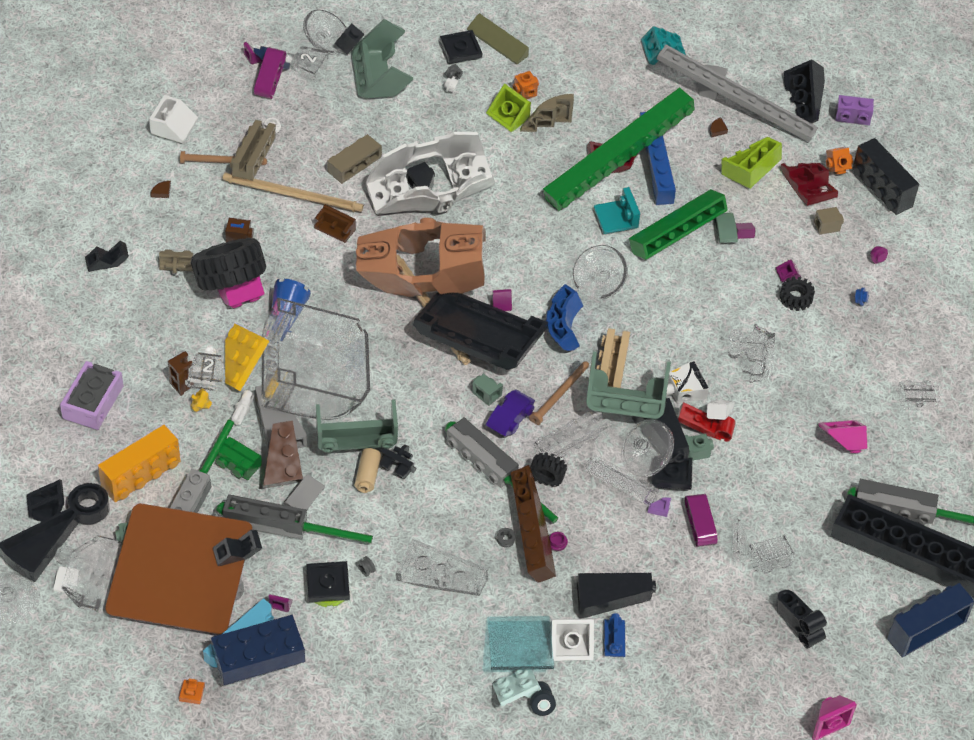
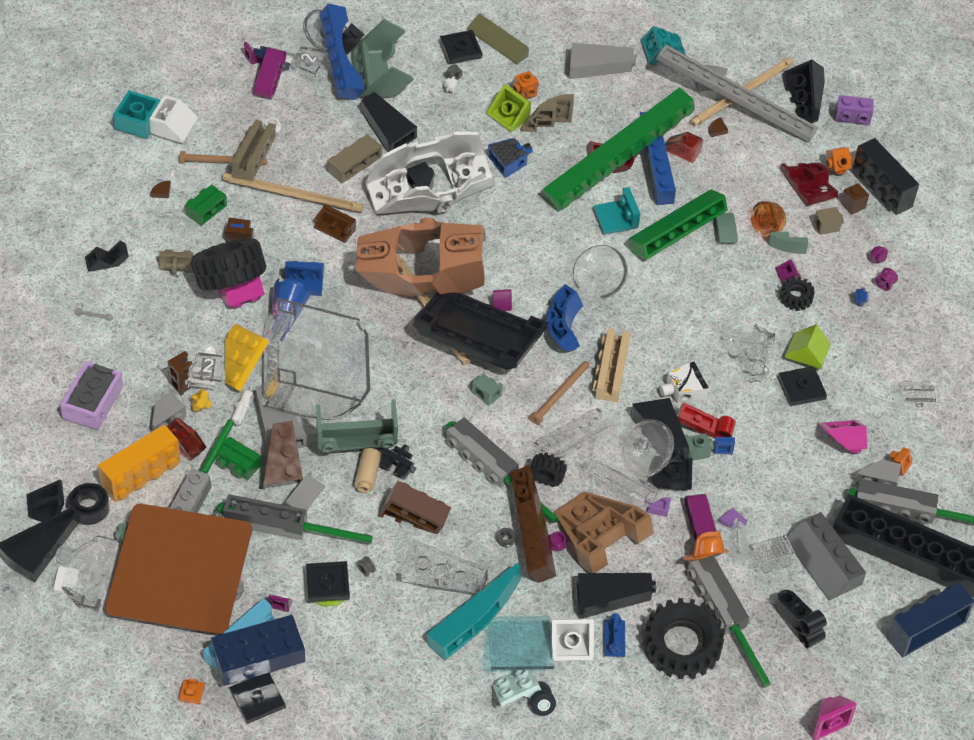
(78, 311): none -> light grey hinge
(134, 114): none -> teal brick
(167, 410): none -> light grey slope
(189, 440): none -> clear red slope
(205, 204): none -> green brick
(236, 550): black slope -> none
(257, 697): none -> black plate
(307, 273): none -> blue bracket
(347, 79): none -> blue arch
(387, 122): none -> black slope
(415, 507): none -> reddish brown wedge
(473, 615): none -> teal slope
(509, 155): none -> torso
(515, 408): dark purple brick -> none
(596, 523): none -> medium nougat wedge
(598, 60): none -> light grey slope
(627, 401): sand green windscreen -> none
(685, 146): none -> clear red slope
(692, 617): none -> black tyre
(707, 545): none -> orange piece
(719, 409): white slope -> none
(723, 600): none -> piece
(724, 445): none -> blue tile
(728, 518): none -> medium lavender tile
(745, 230): magenta slope -> none
(753, 163): lime wedge -> none
(768, 214): none -> clear orange cylinder
(783, 242): none -> sand green slope
(784, 64): none -> tan piece
(802, 386): none -> black plate
(809, 347): none -> lime slope
(826, 557): none -> dark grey slope
(854, 198): none -> reddish brown brick
(881, 471): none -> light grey slope
(886, 279): none -> magenta wheel
(903, 458): none -> orange tile

